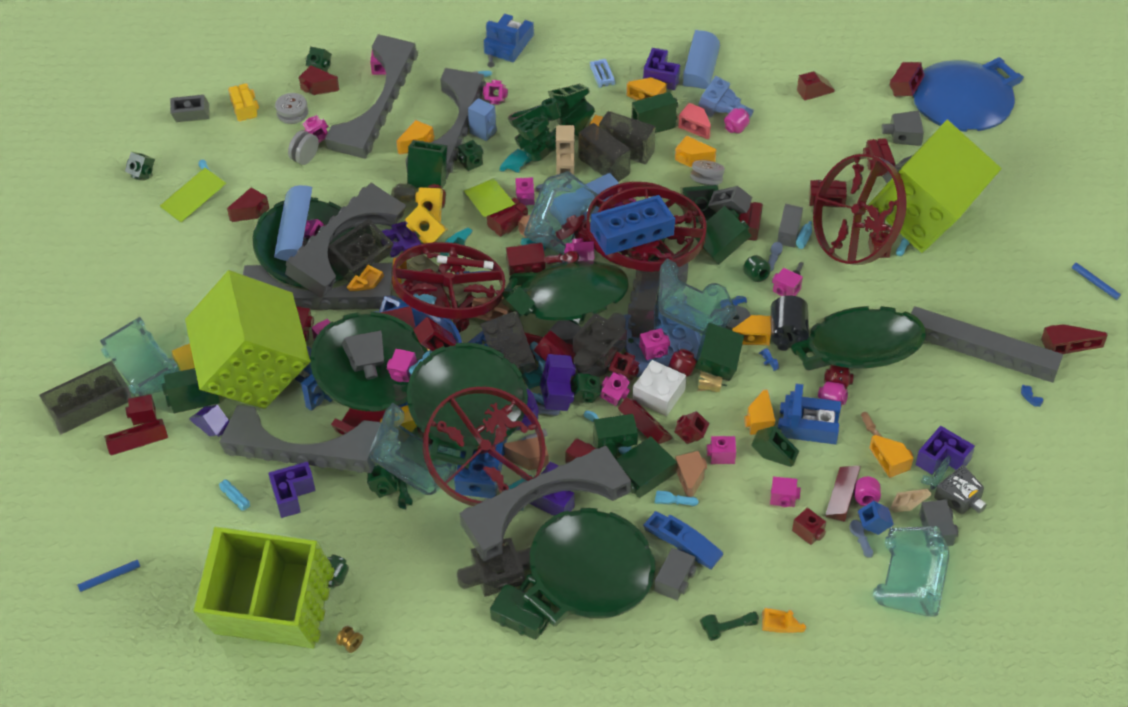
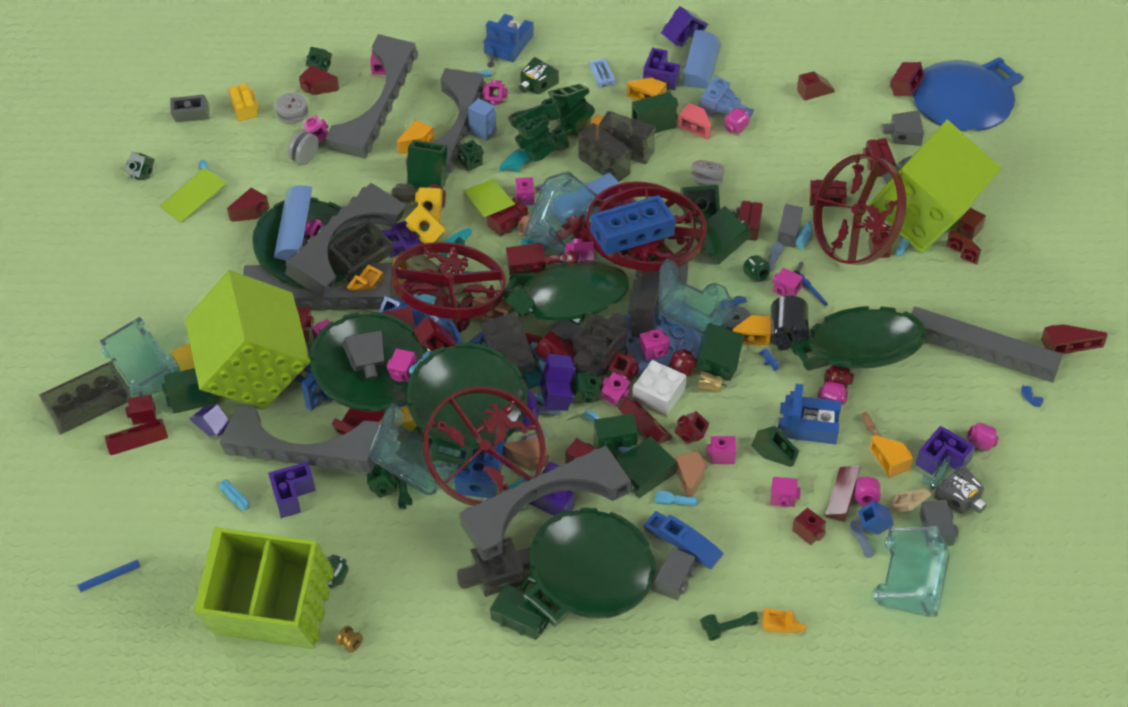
(464, 262): dark red bar -> none
(538, 77): none -> dark green torso
(565, 148): tan arch -> none
(682, 25): none -> dark purple brick
(692, 150): light orange slope -> none
(732, 198): dark grey brick -> none
(760, 413): light orange slope -> none
(807, 284): none -> blue piece
(960, 243): none -> dark red slope
(971, 223): none -> dark red brick
(982, 436): none -> dark pink head
(1096, 281): blue bar -> none

